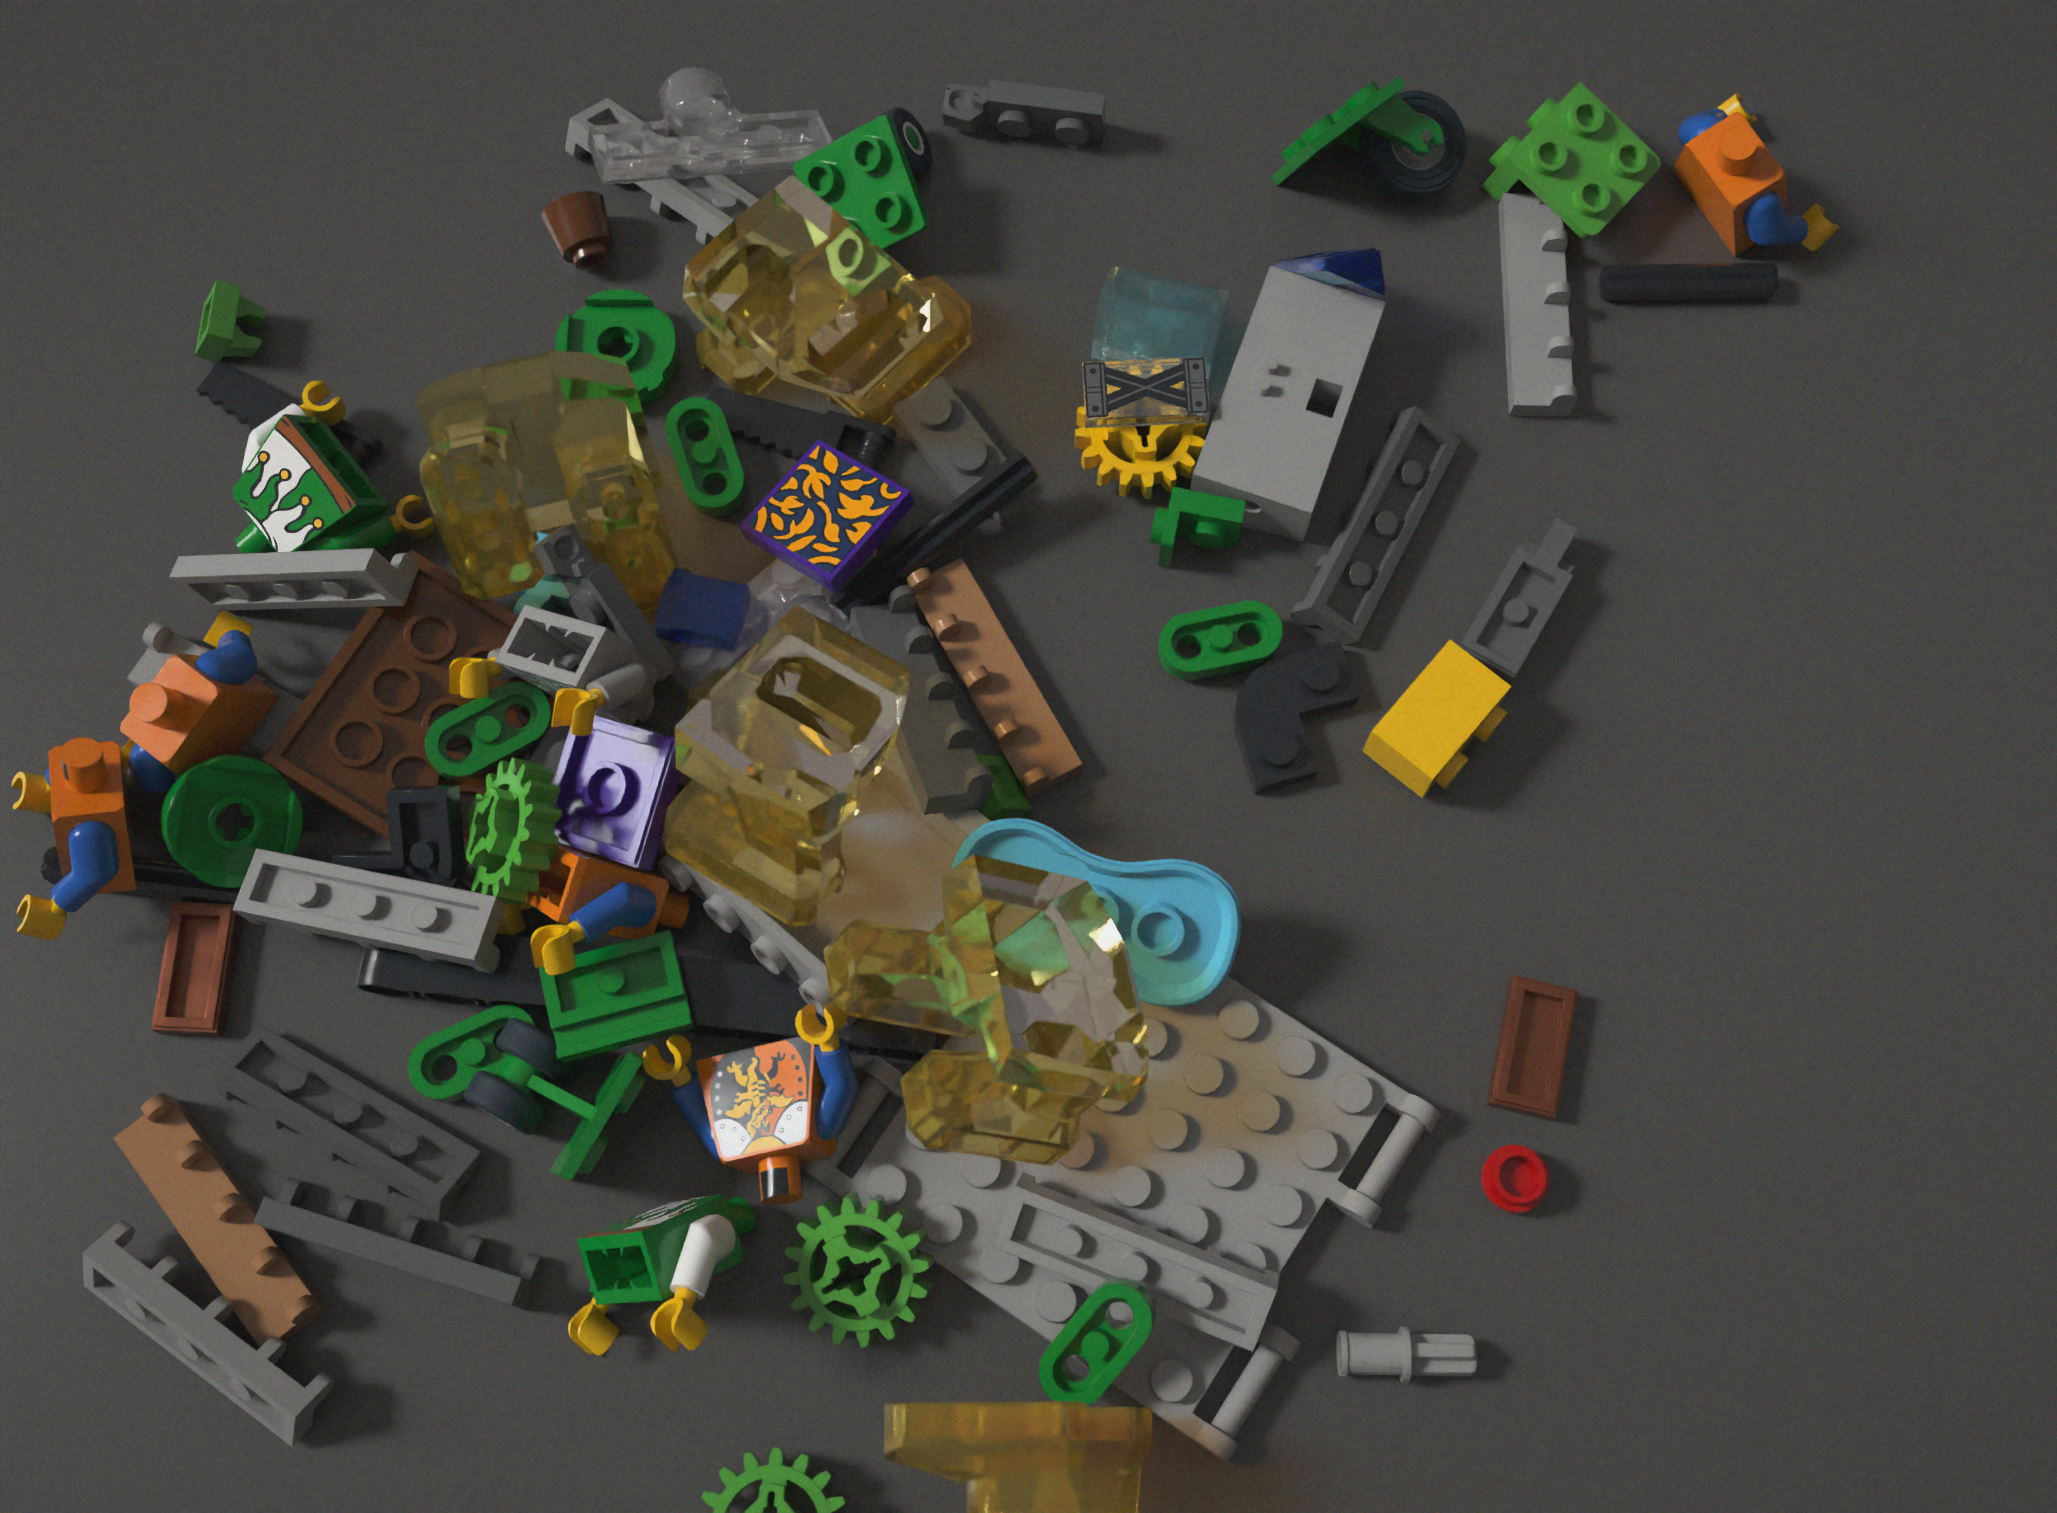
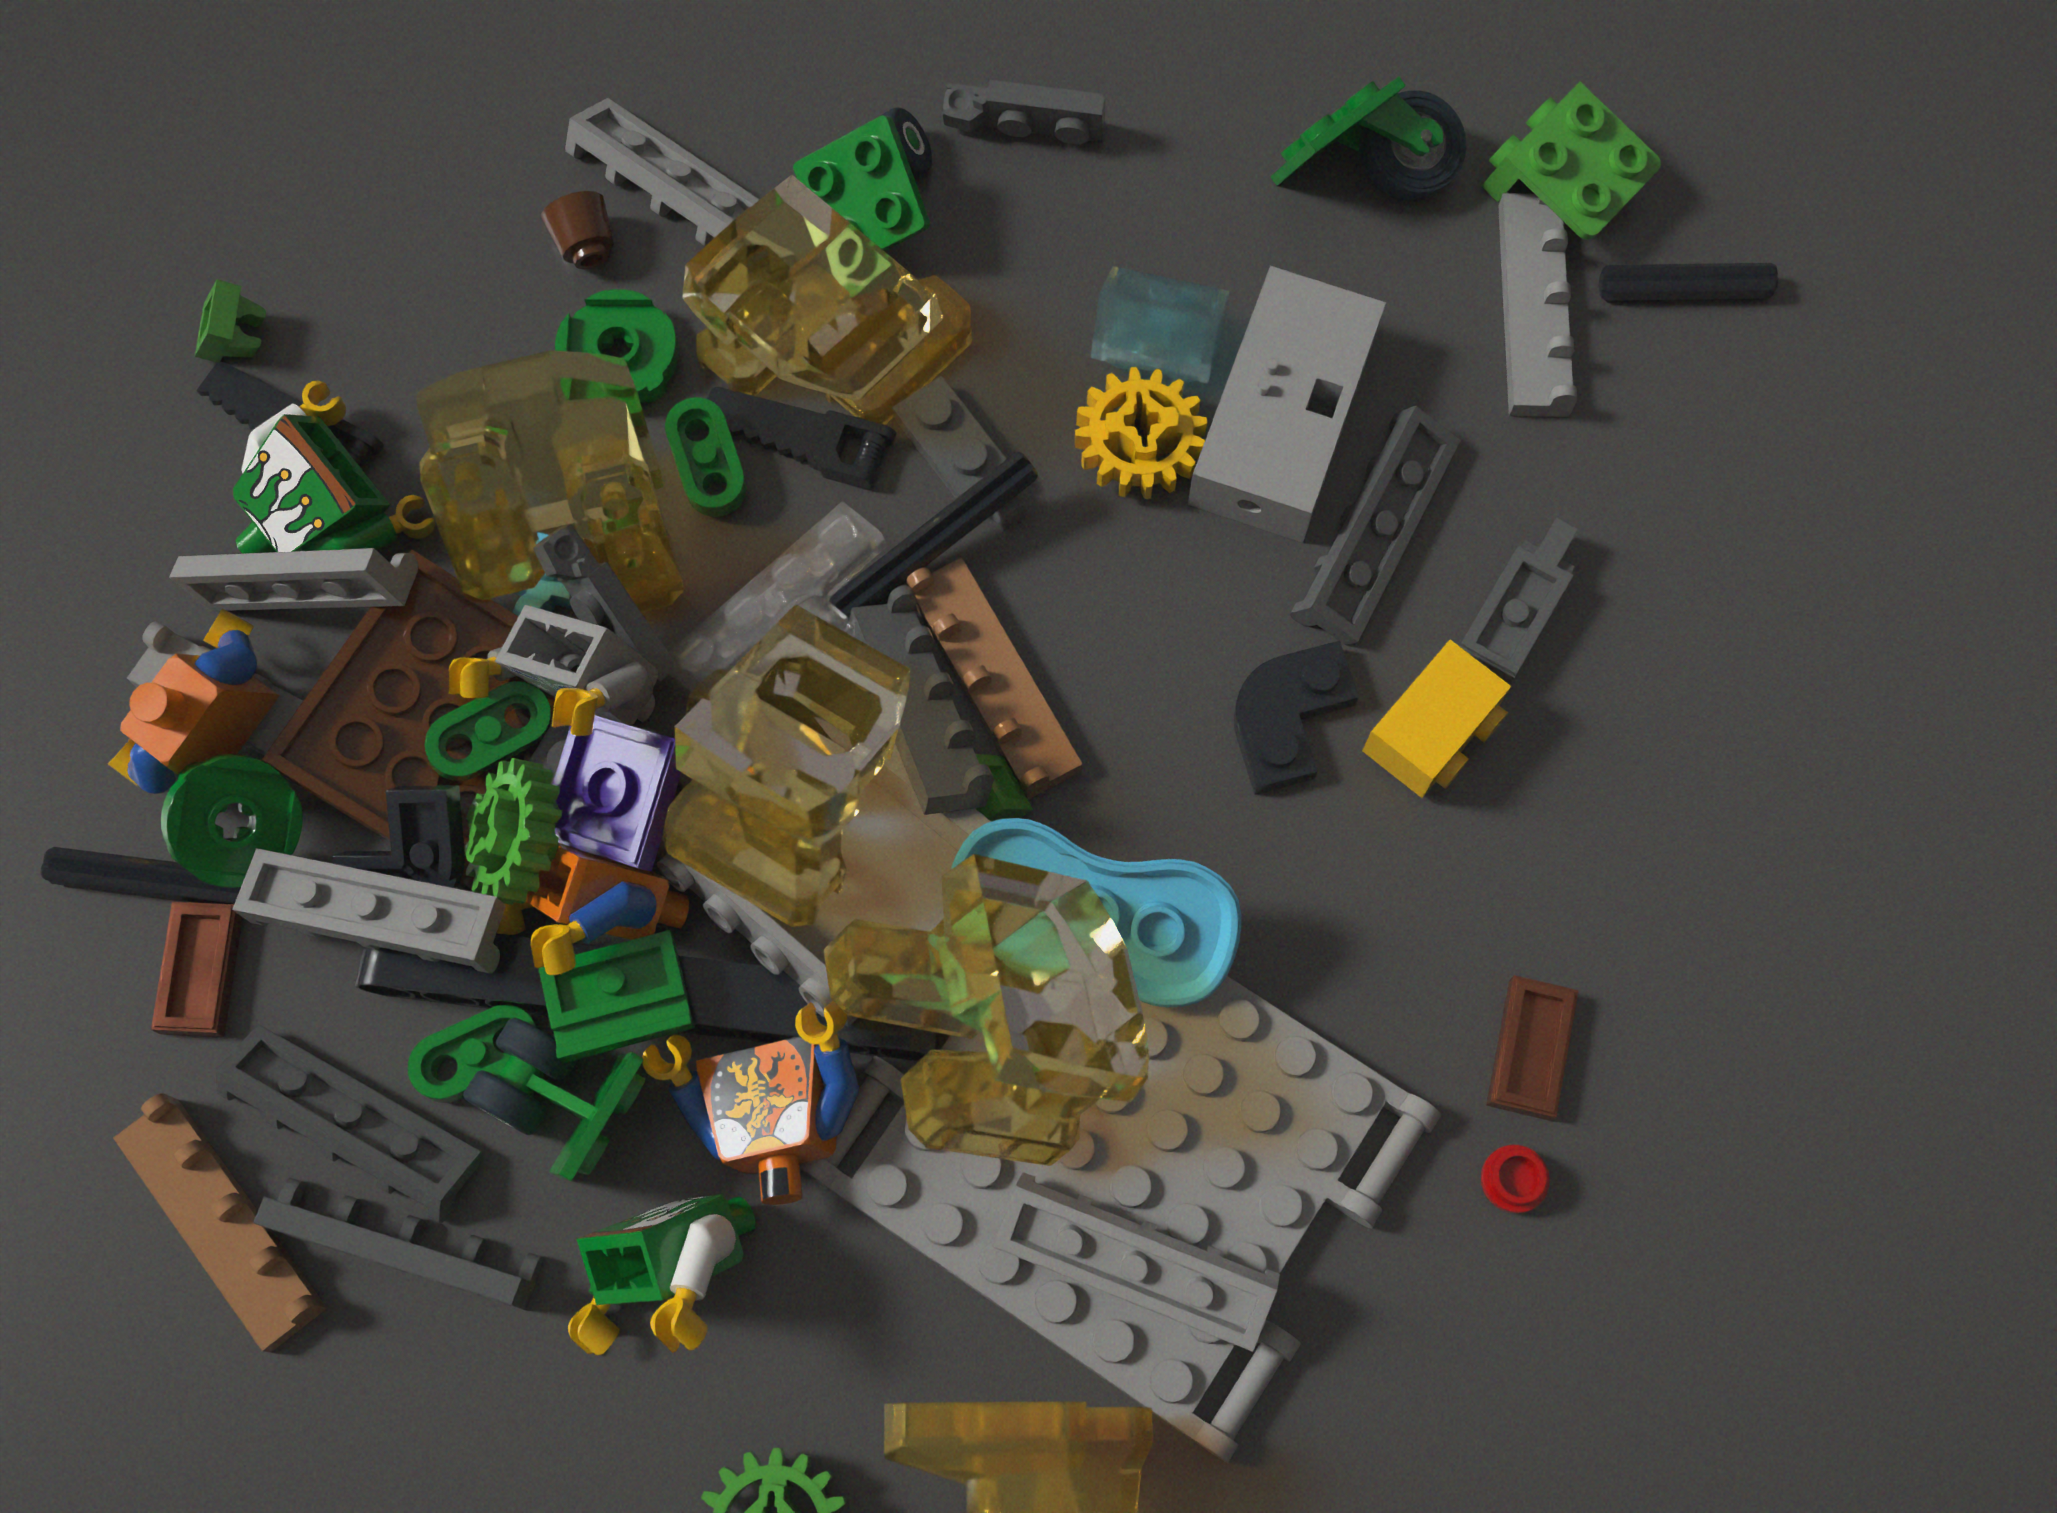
(91, 826): torso -> none
(199, 1337): light grey hinge -> none
(701, 610): clear blue tile -> none
(703, 136): clear plate -> none
(827, 515): tile -> none
(867, 1293): bright green gear -> none
(1099, 1340): green plate -> none
(1145, 392): tile -> none
(1199, 516): green bracket -> none
(1216, 637): green plate -> none
(1348, 269): clear blue slope -> none
(1405, 1354): light grey axle -> none
(1742, 183): orange torso -> none

